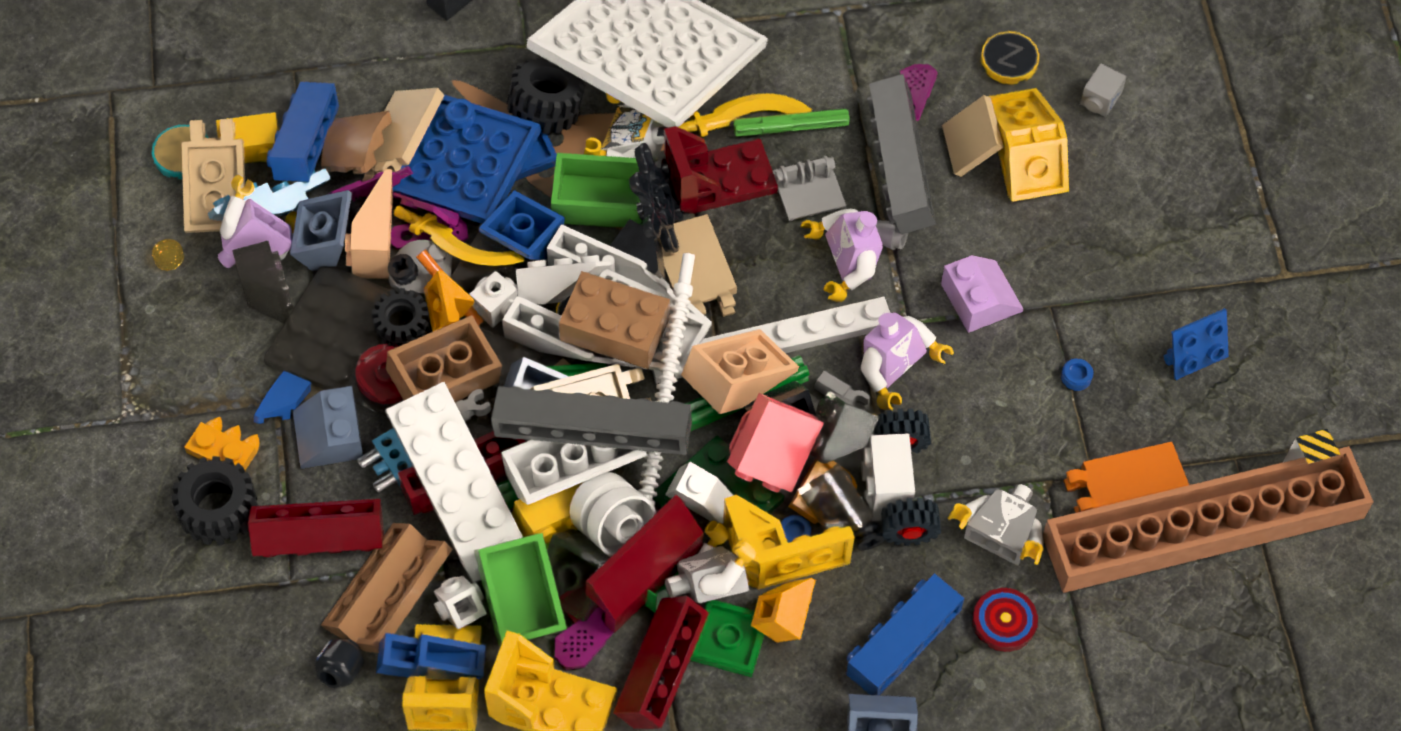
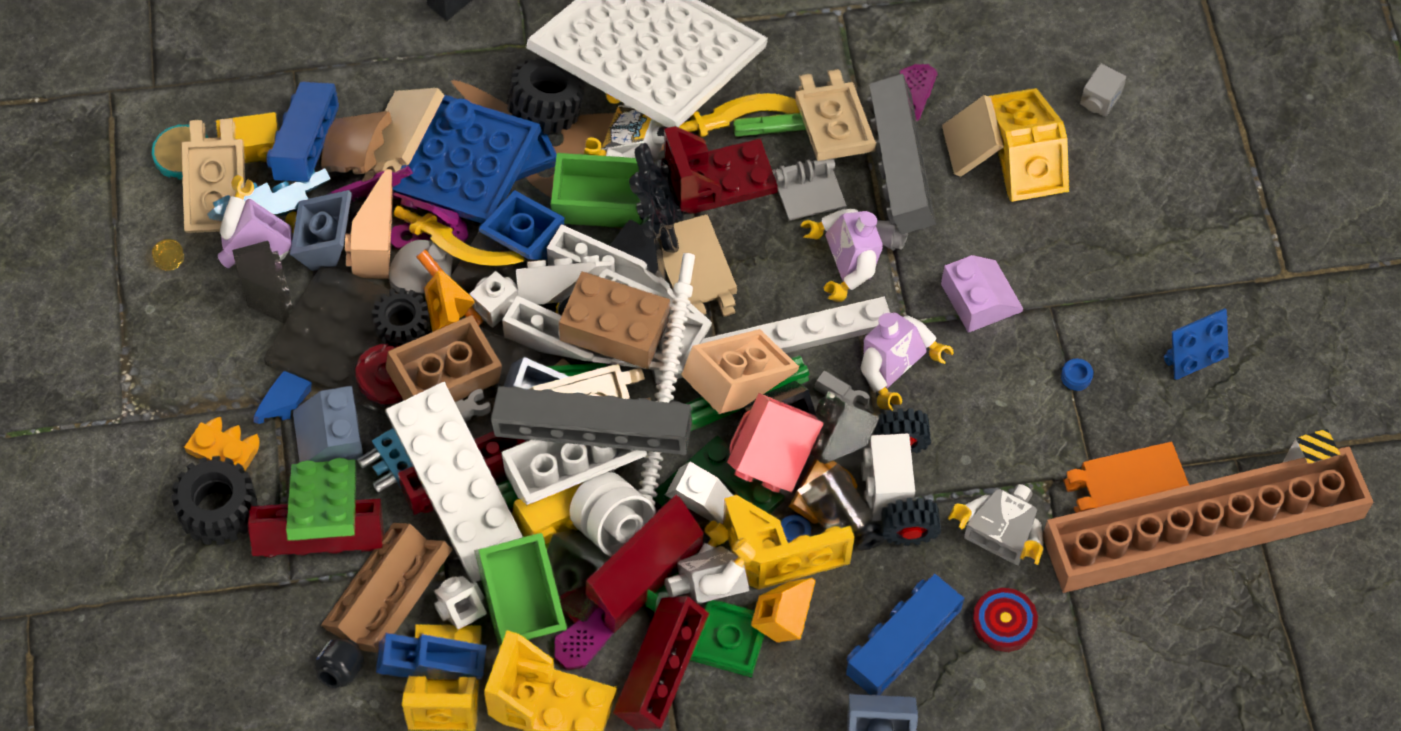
(322, 499): none -> bright green plate
(405, 276): black bush -> none
(834, 118): none -> tan tile
(1009, 57): black tile -> none

